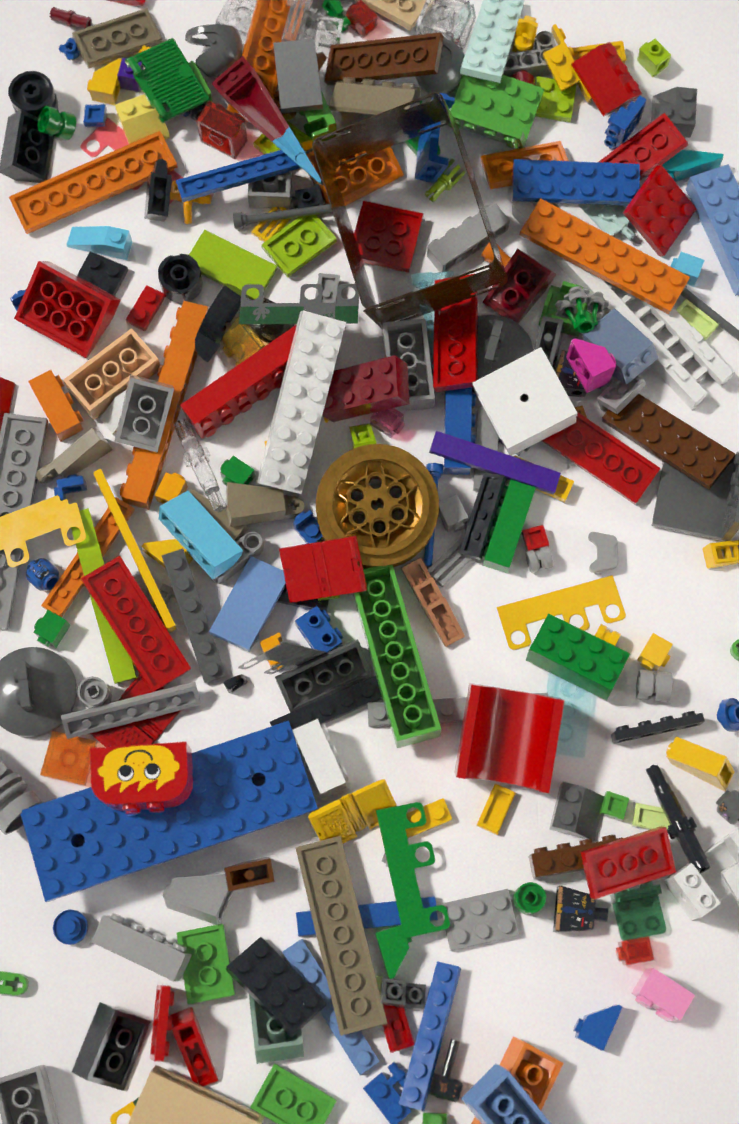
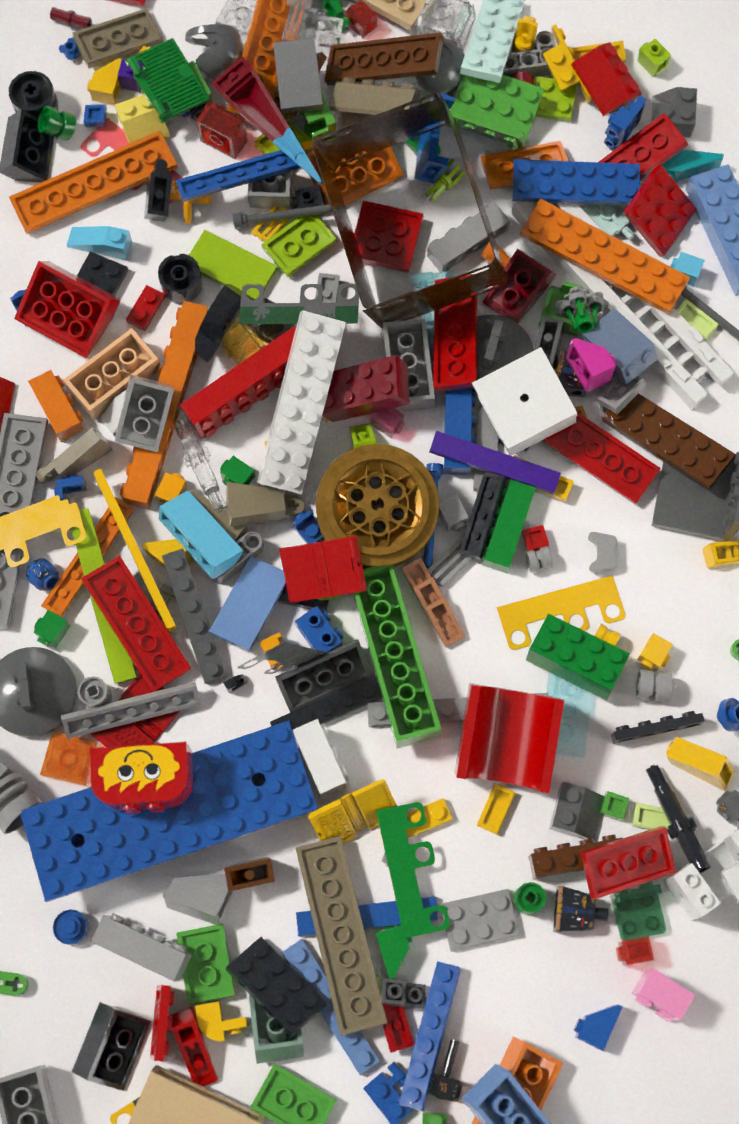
(212, 1023): none -> yellow brick

